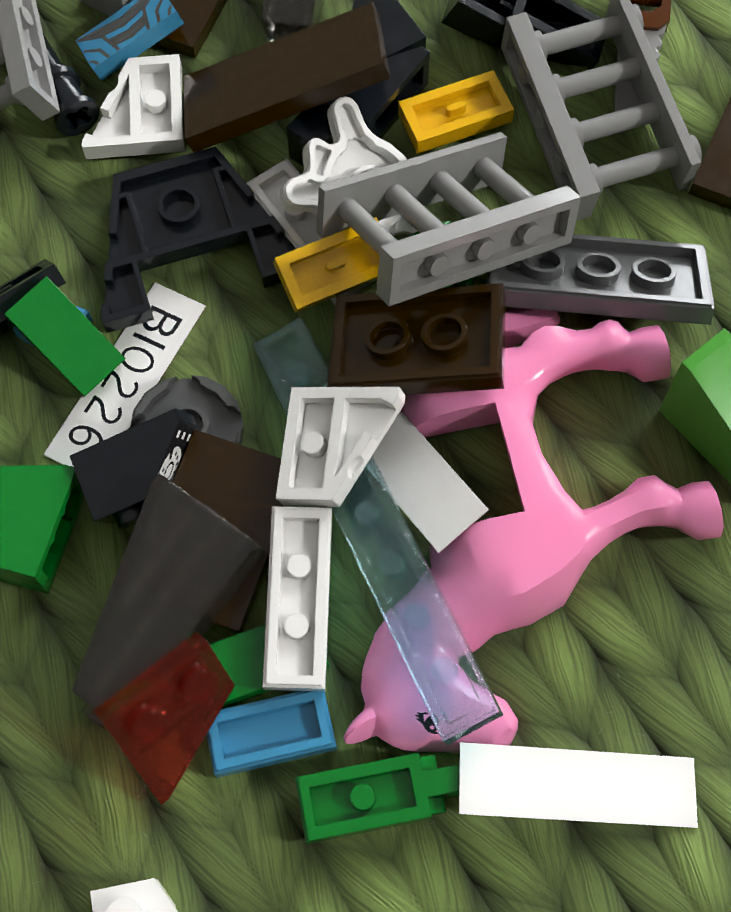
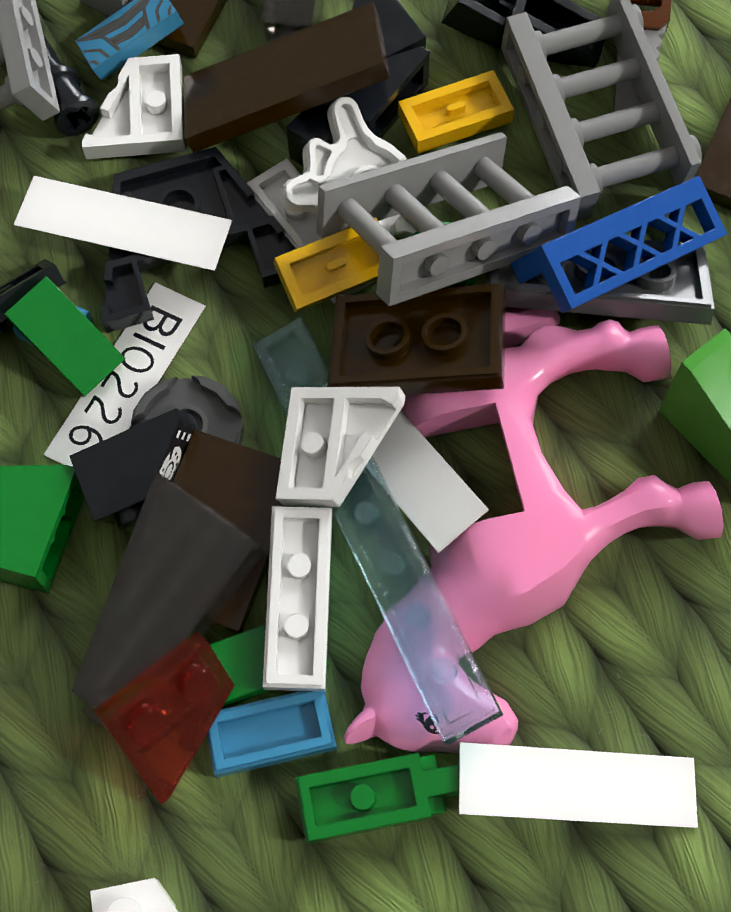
(123, 222): none -> white sticker
(615, 230): none -> blue fence

